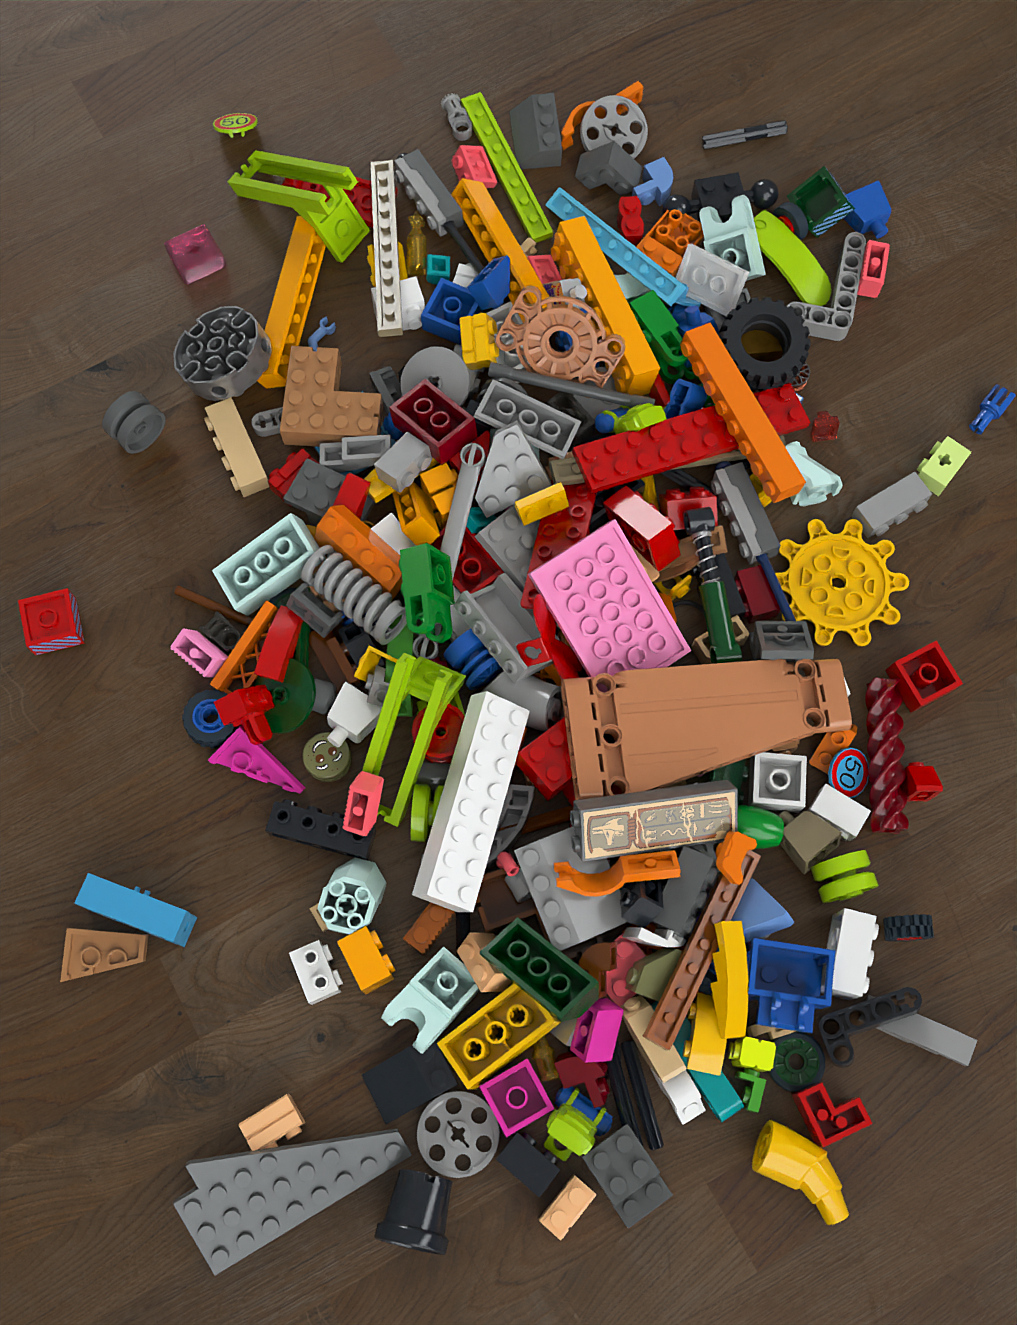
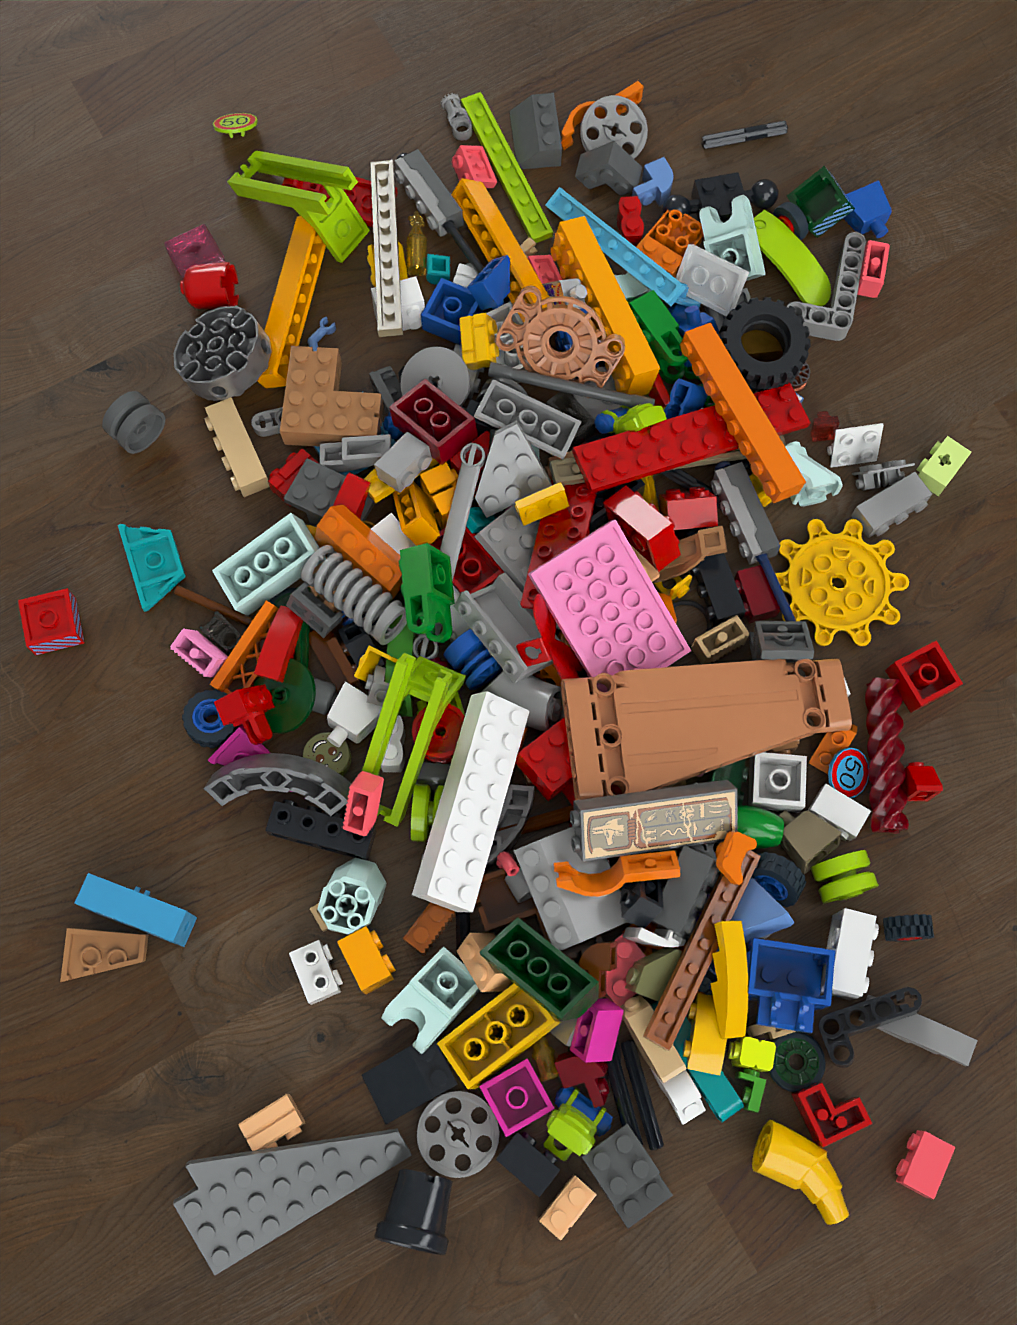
(152, 561): none -> teal wing
(210, 285): none -> red cylinder
(281, 774): none -> flat silver brick
(394, 757): none -> white brick
(724, 648): piece -> none
(779, 878): none -> black wheel
(855, 445): none -> white hinge
(875, 475): none -> light grey hinge
(924, 1164): none -> coral brick
(990, 408): blue arm -> none

